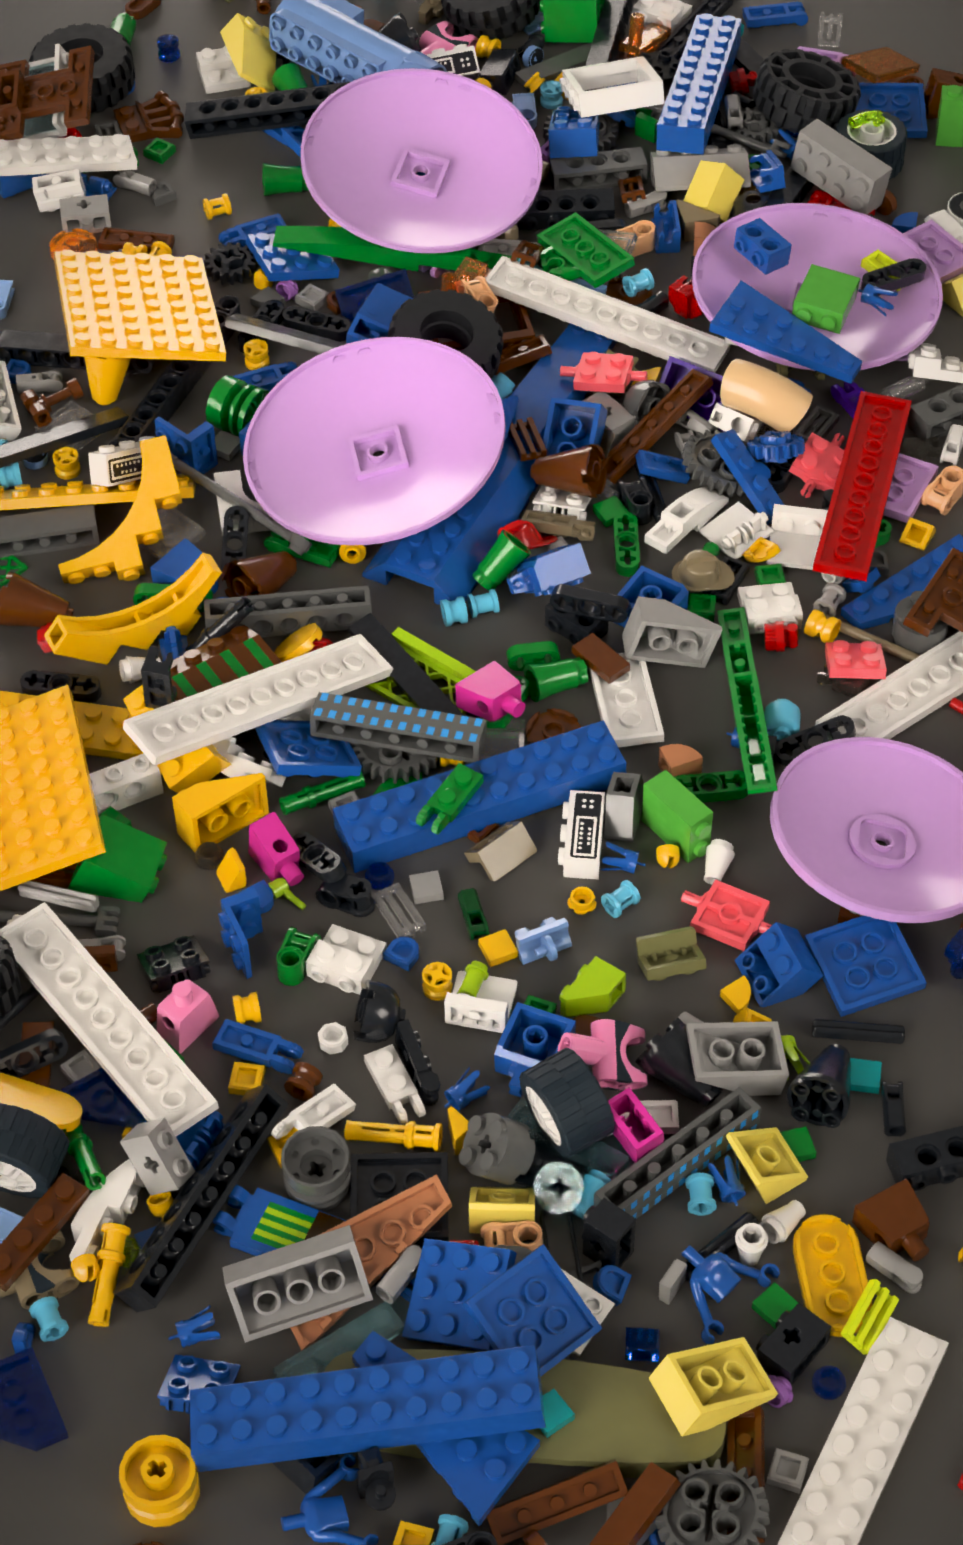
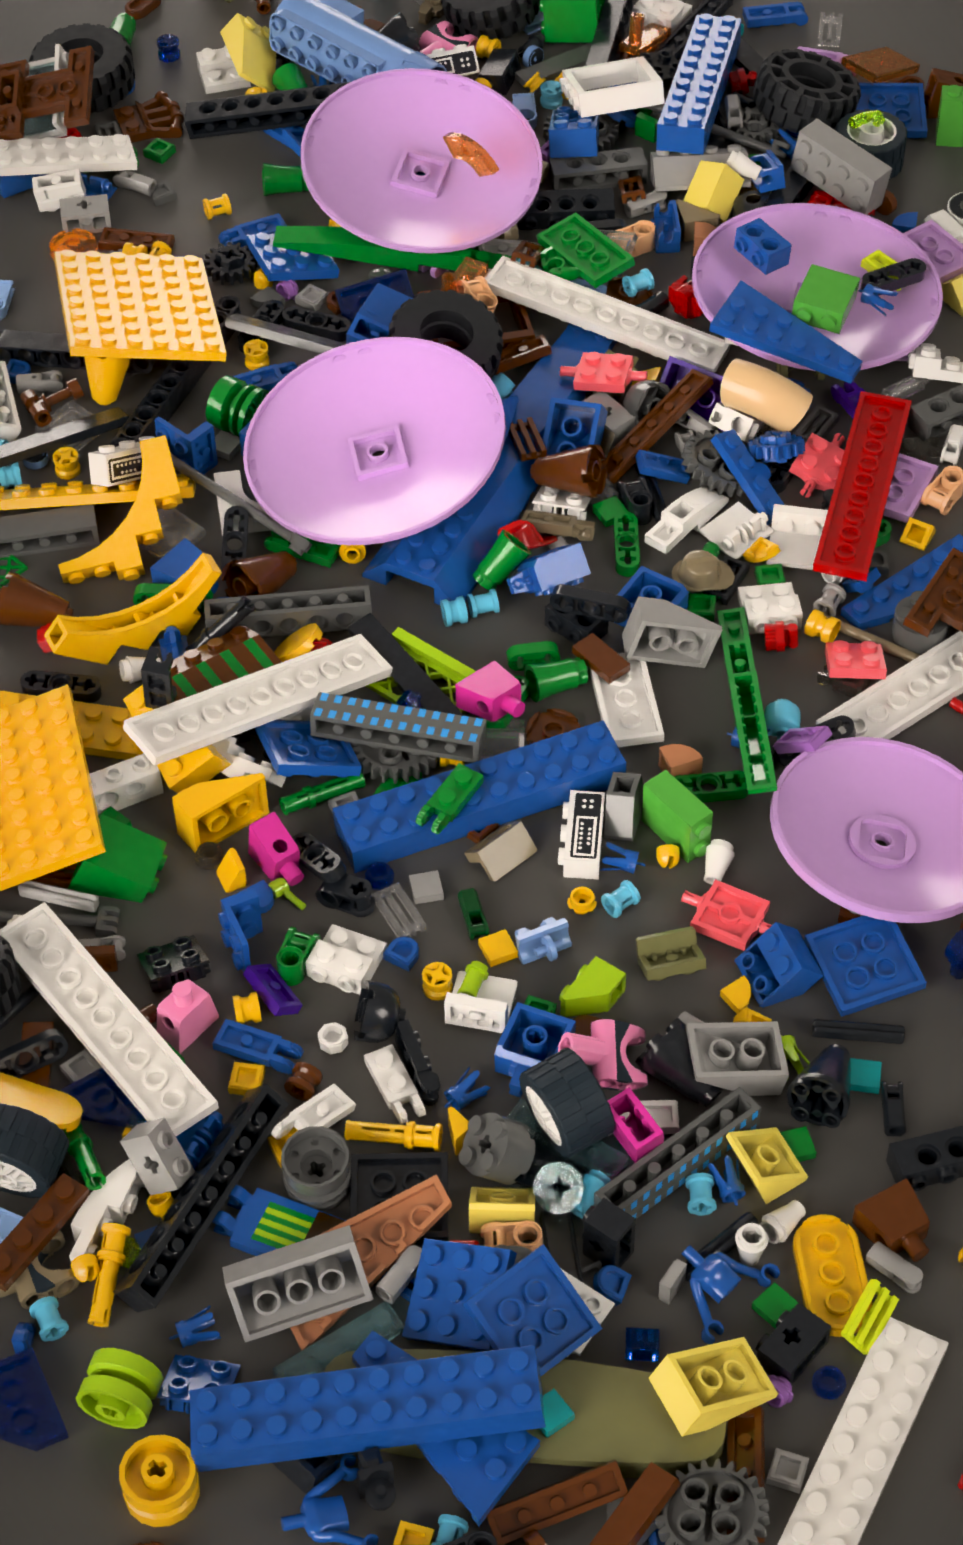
(119, 1388): none -> lime wheel
(272, 989): none -> dark purple plate
(409, 699): none -> clear blue plate
(470, 151): none -> clear orange tile
(743, 165): none -> white cone
(802, 739): none -> medium lavender plate

